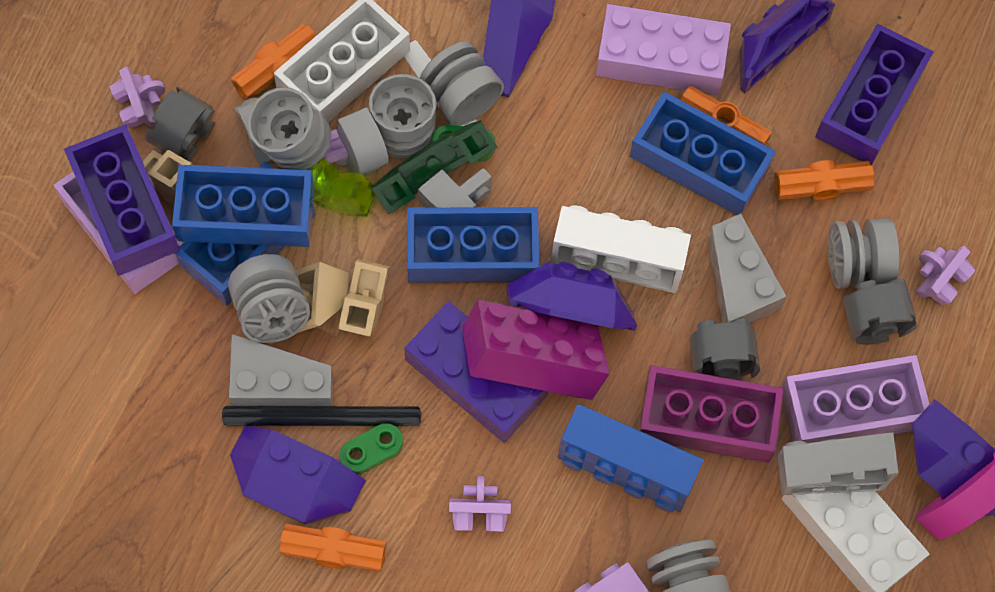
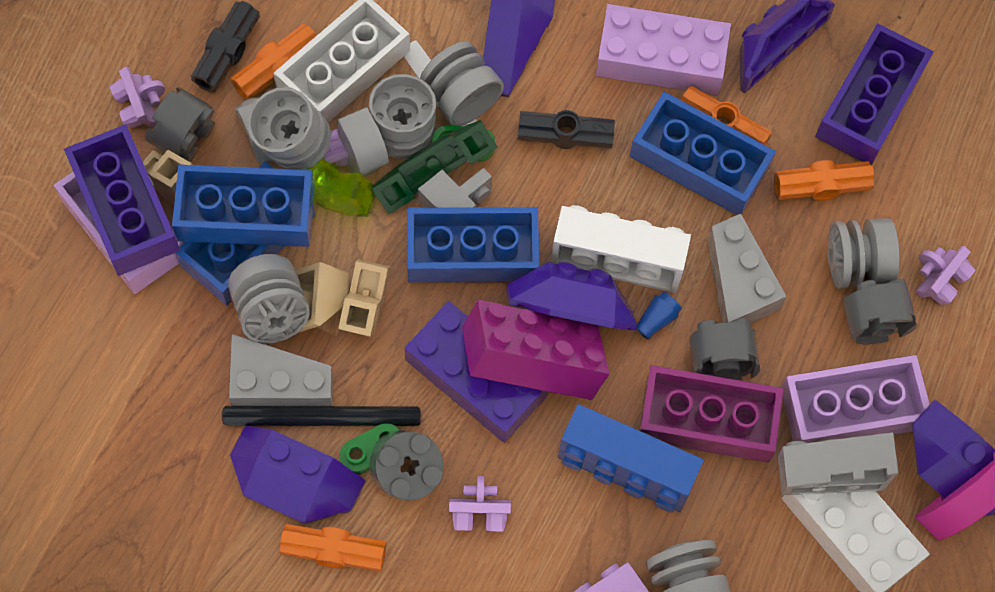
(225, 46): none -> black piece
(423, 473): none -> dark grey brick
(586, 130): none -> black piece
(659, 313): none -> blue cone

